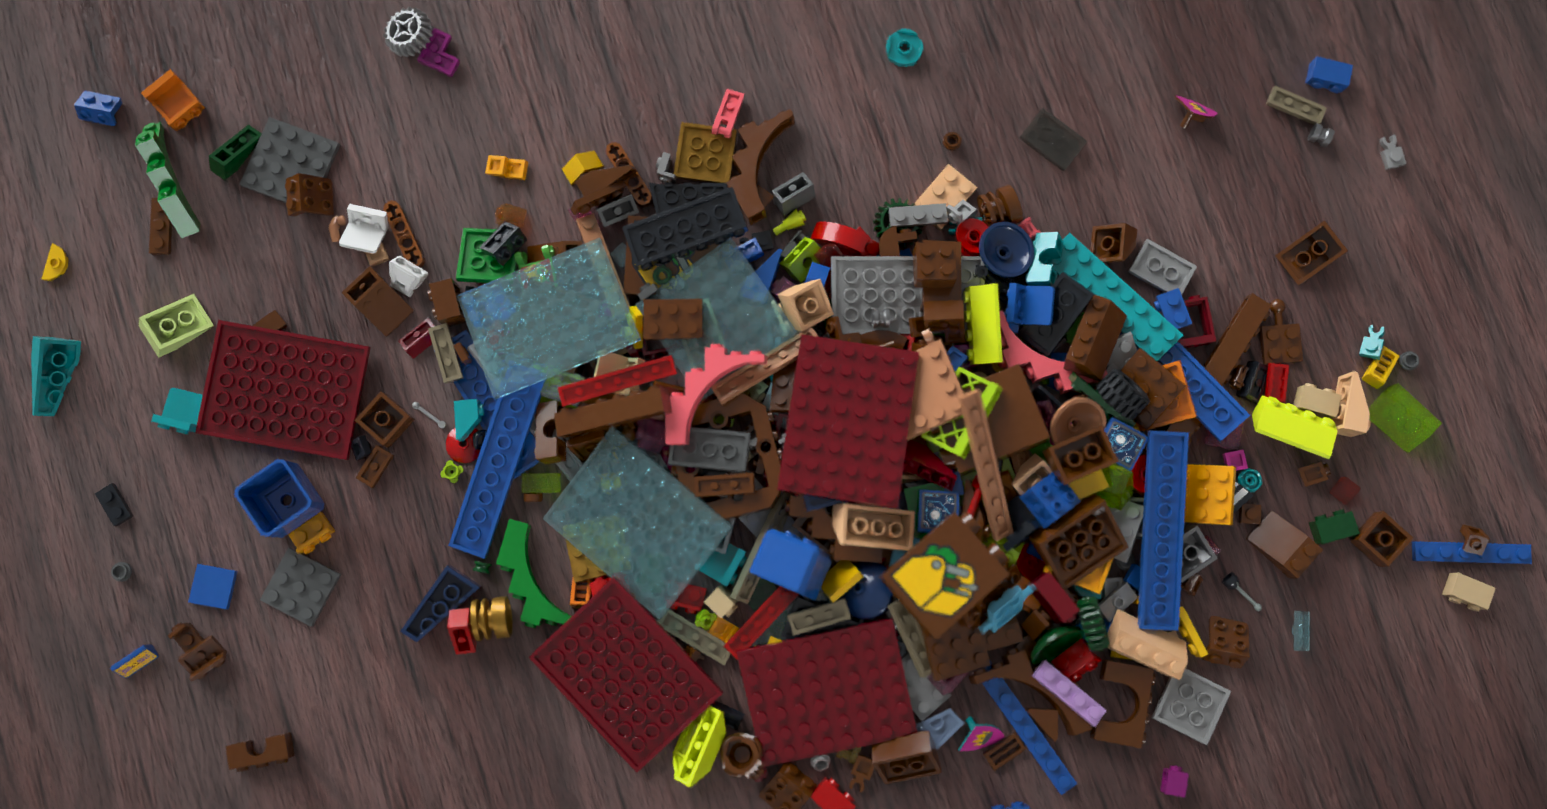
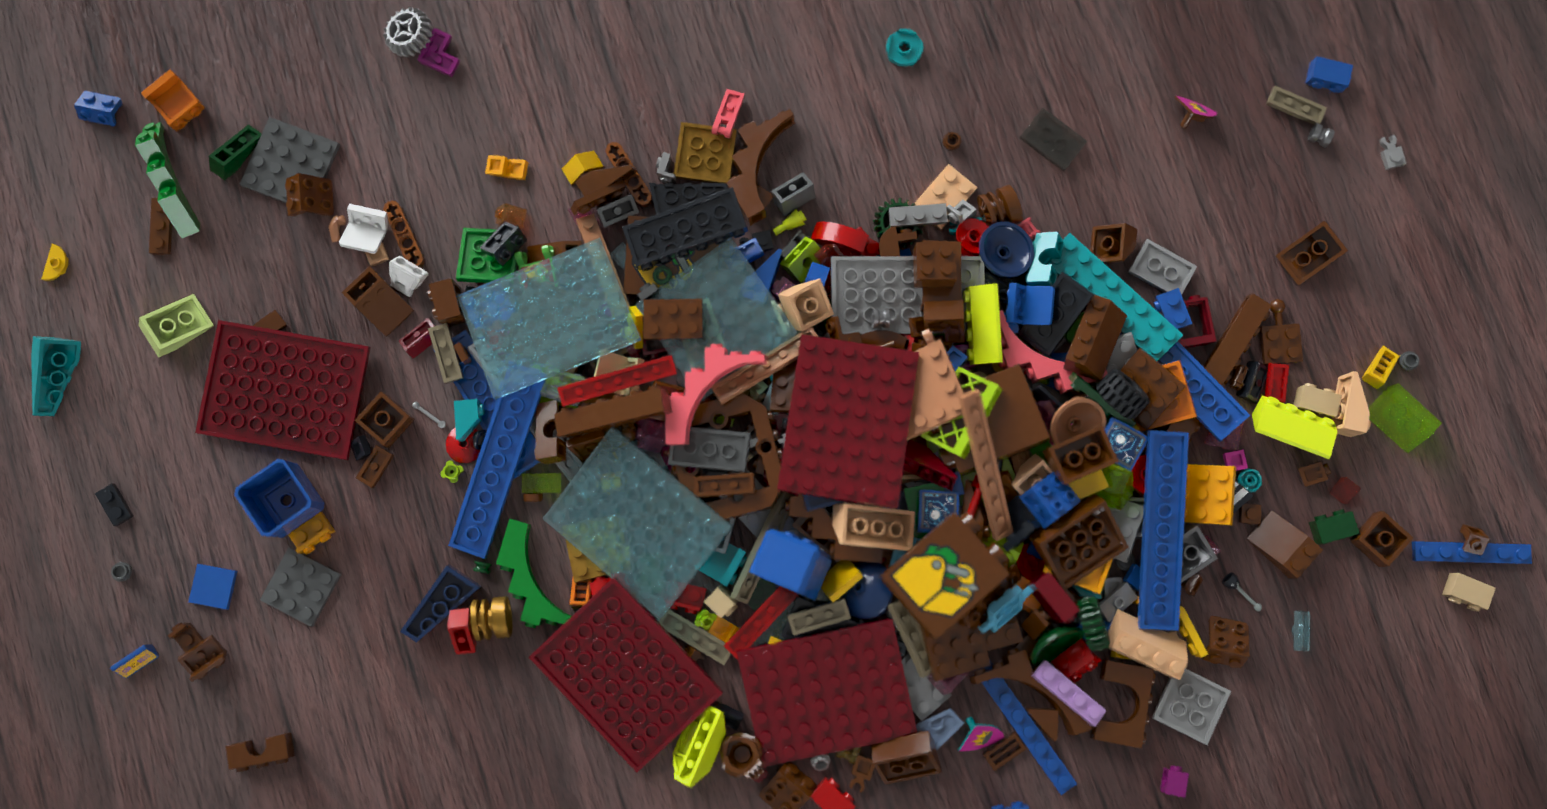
(180, 411): teal bracket -> none
(981, 272): black piece -> none
(1372, 345): plate -> none

